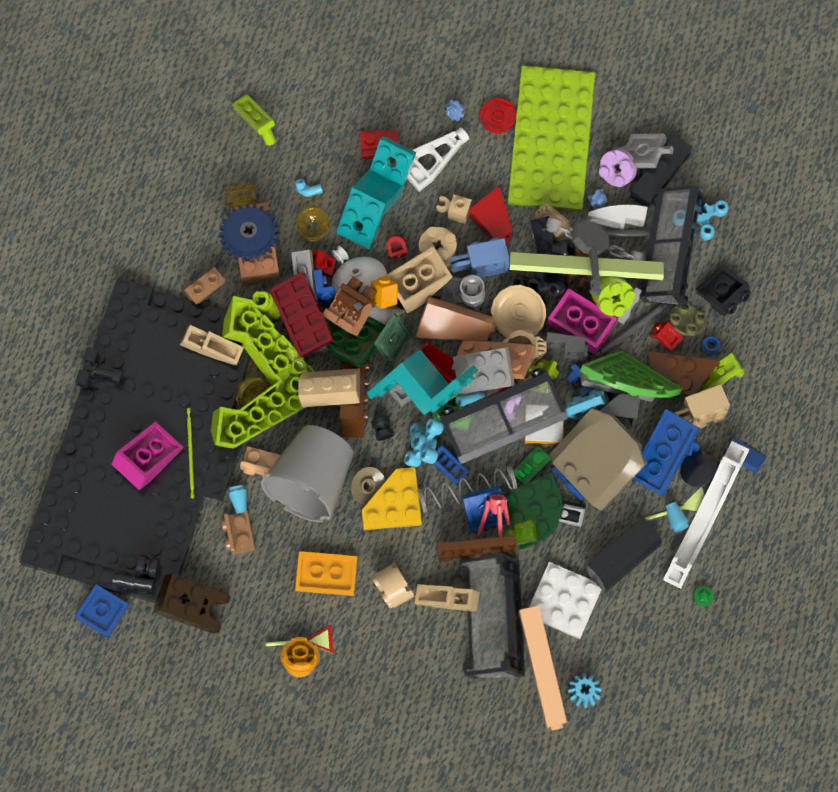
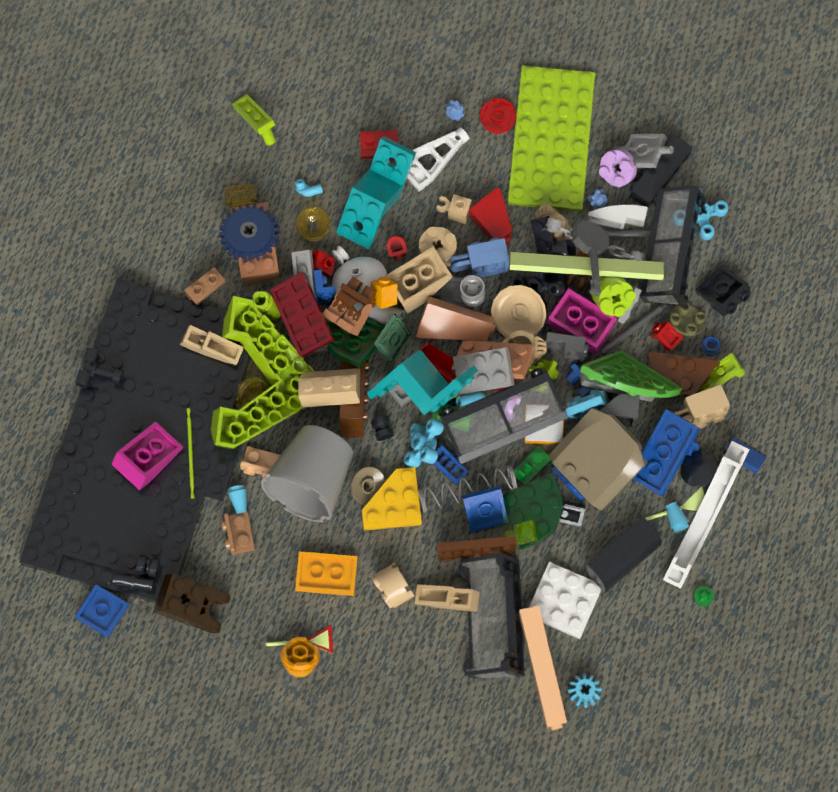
(497, 505): coral plant -> none

